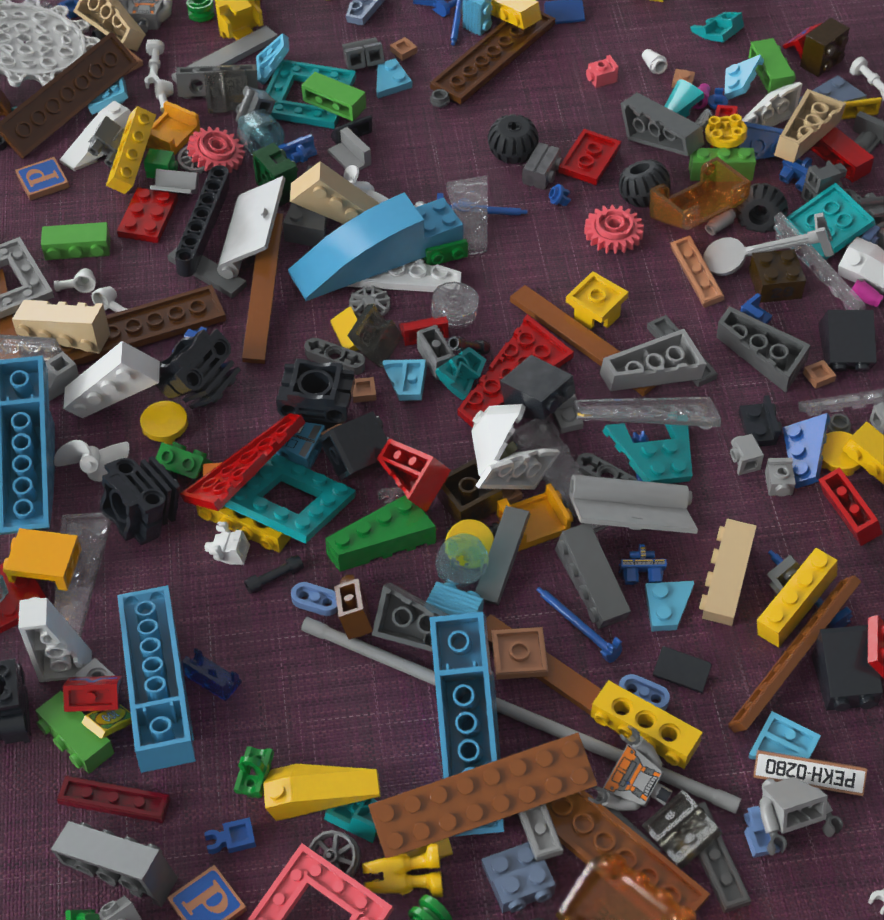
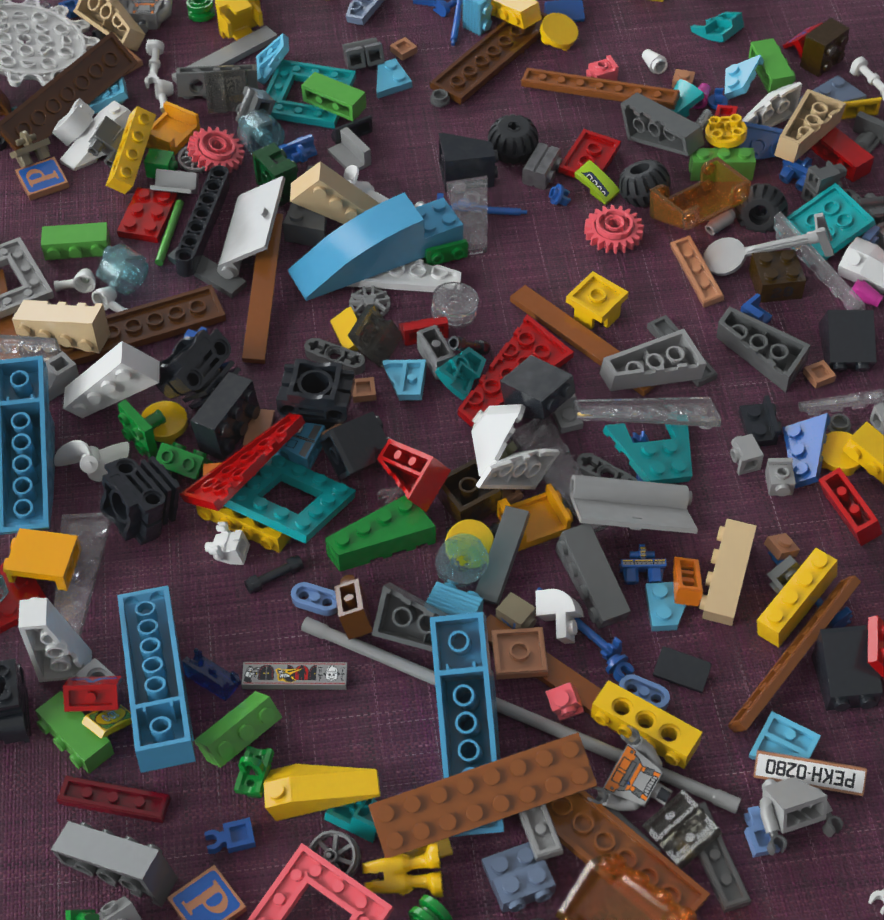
(22, 155): none -> dark tan hips
(74, 123): none -> white brick
(122, 268): none -> clear light blue brick
(140, 429): none -> green plate
(169, 232): none -> bright green bar
(225, 415): none -> black brick
(238, 729): none -> bright green brick
(259, 425): none -> nougat tile
(295, 675): none -> tile
(466, 158): none -> black slope
(516, 612): none -> dark tan brick
(558, 31): none -> yellow tile
(559, 606): none -> white brick
(565, 701): none -> coral brick
(596, 87): none -> dark orange tile
(597, 181): none -> lime slope
(617, 664): none -> blue plate
(687, 583): none -> orange slope
(781, 546): none -> nougat plate

